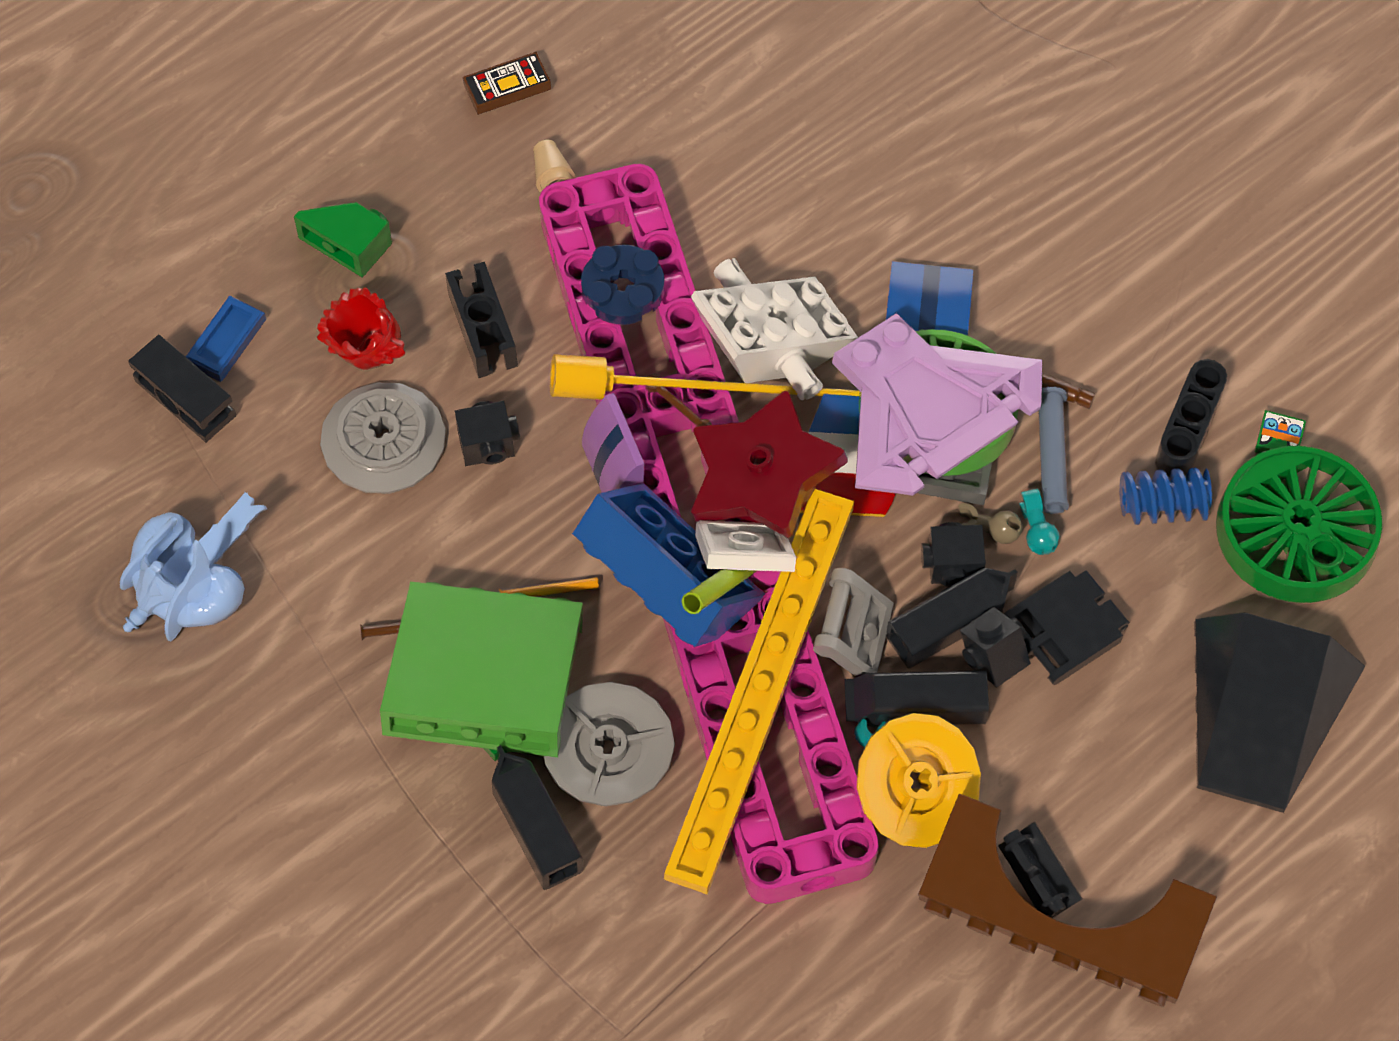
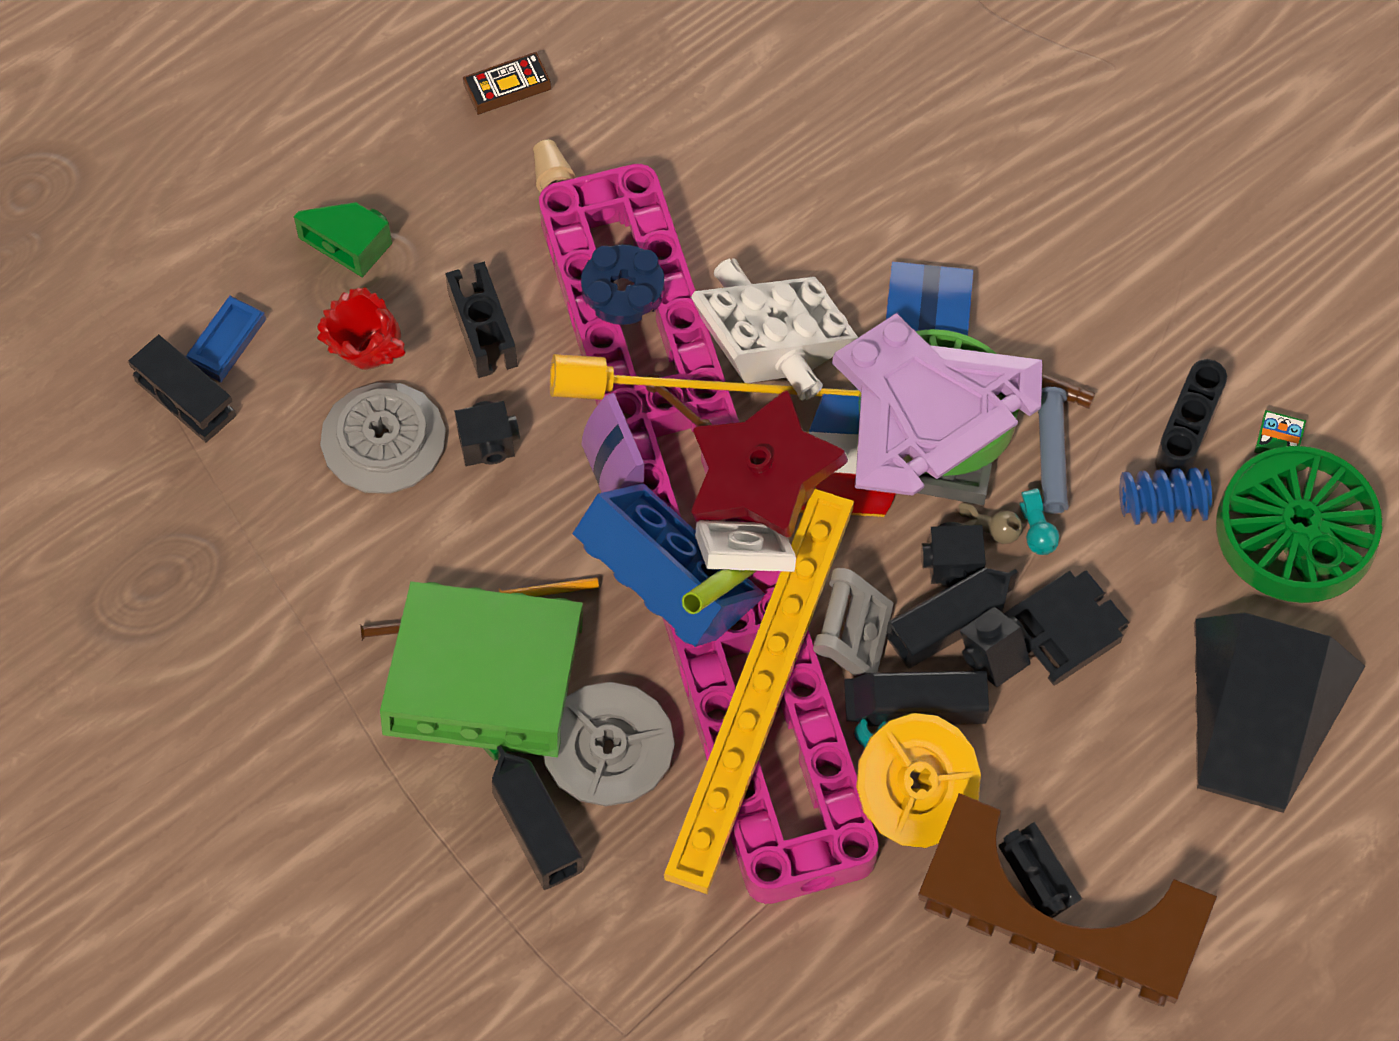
(179, 574): light blue hair -> none

